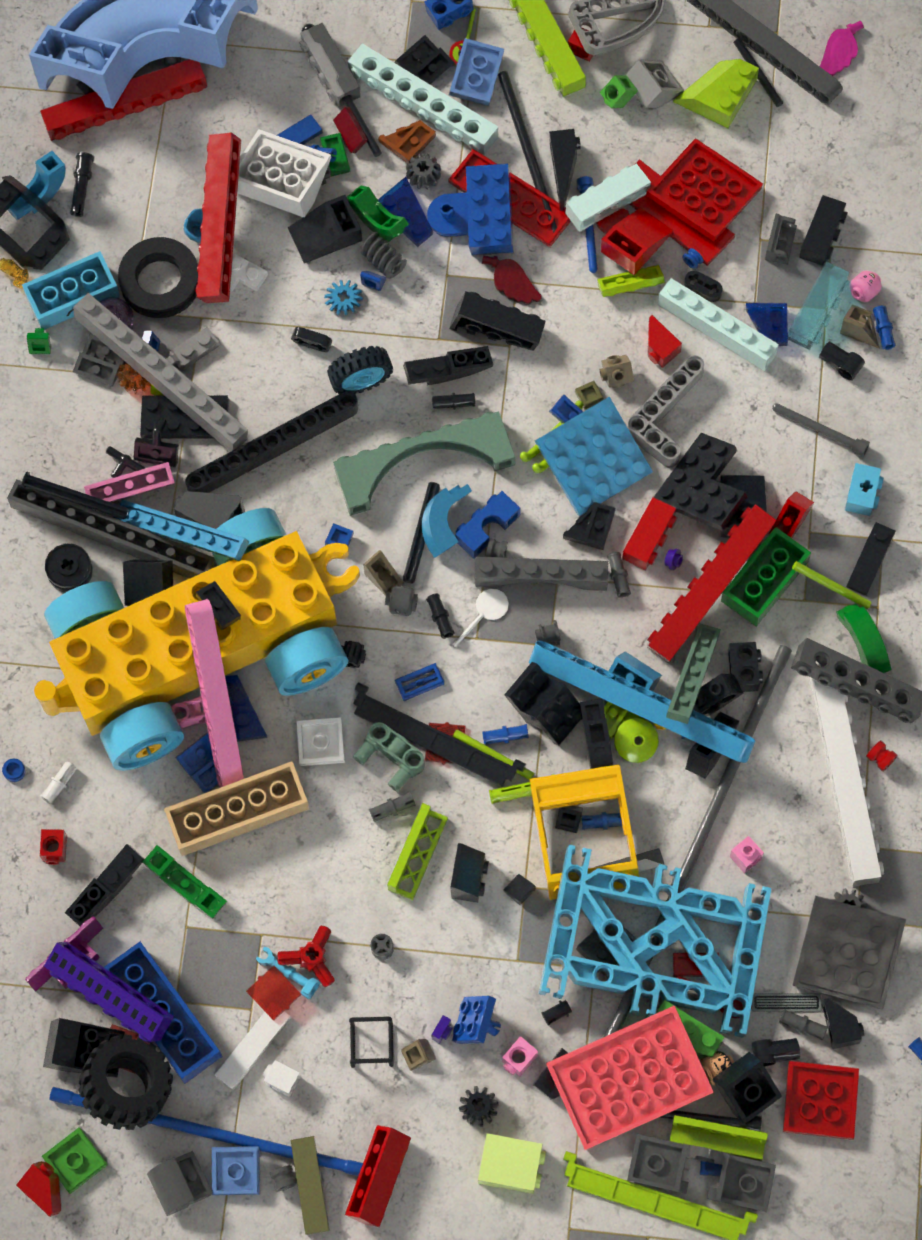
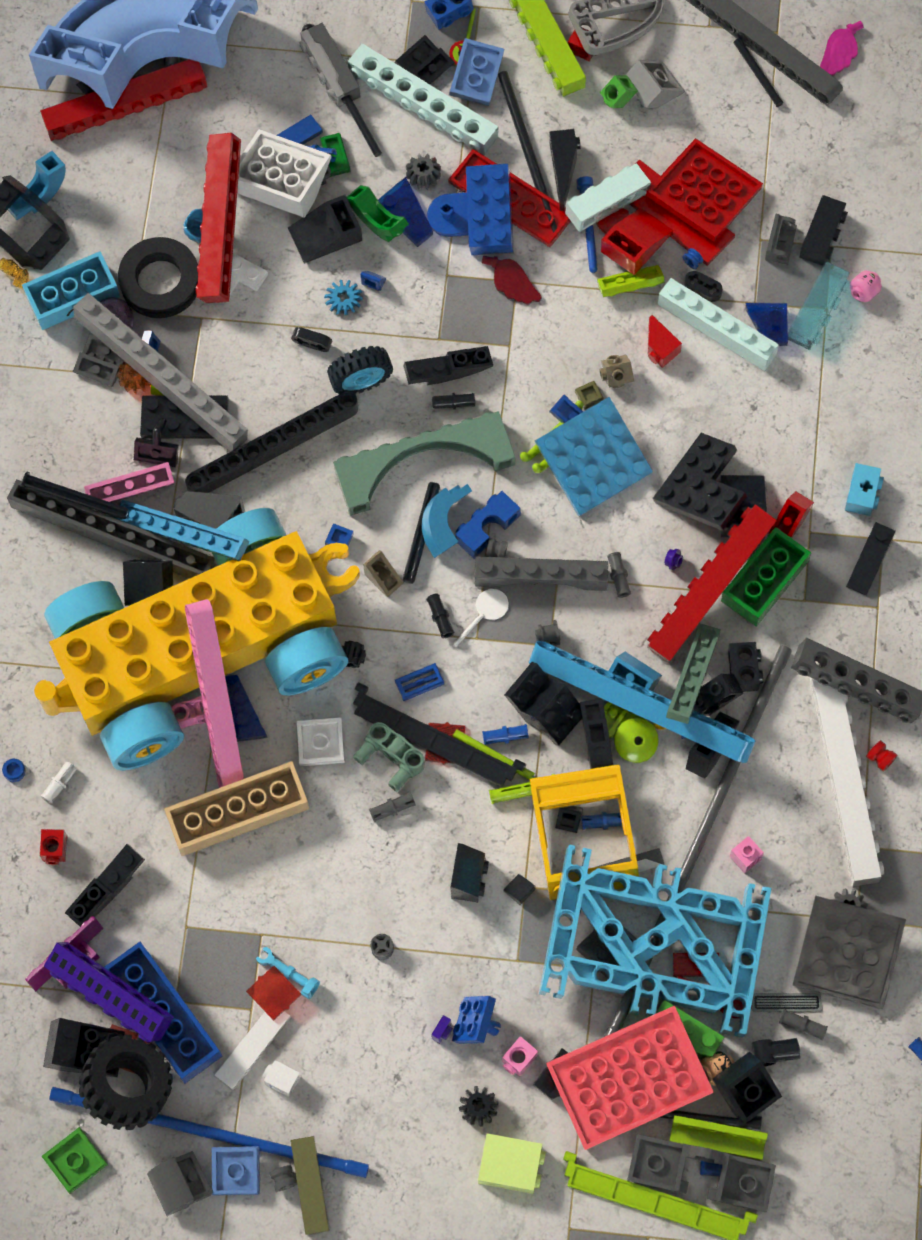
(39, 342): green tile -> none
(42, 1187): red slope -> none
(71, 556): black wheel -> none
(82, 175): black pin -> none
(124, 460): black piece -> none
(184, 882): green slope -> none
(193, 349): light grey hinge -> none
(199, 763): blue slope -> none
(223, 610): black plate -> none
(317, 950): red bush -> none
(350, 130): dark red tile -> none
(353, 1061): black piece -> none
(378, 254): dark grey piece -> none
(378, 1176): red brick -> none
(401, 600): dark grey head -> none
(408, 140): dark orange wing -> none
(408, 850): lime fence -> none
(418, 1054): dark tan slope -> none
(497, 321): black wedge -> none
(556, 1012): black pin -> none
(592, 527): black wing -> none
(650, 534): red brick -> none
(662, 408): light grey beam -> none
(720, 91): lime wedge -> none
(821, 1100): red plate -> none
(831, 585): lime bar -> none
(842, 1025): black slope -> none
(846, 363): black piece -> none
(859, 326): dark tan slope -> none
(859, 446): dark grey piece -> none
(866, 637): green arch -> none
(884, 327): blue pin -> none

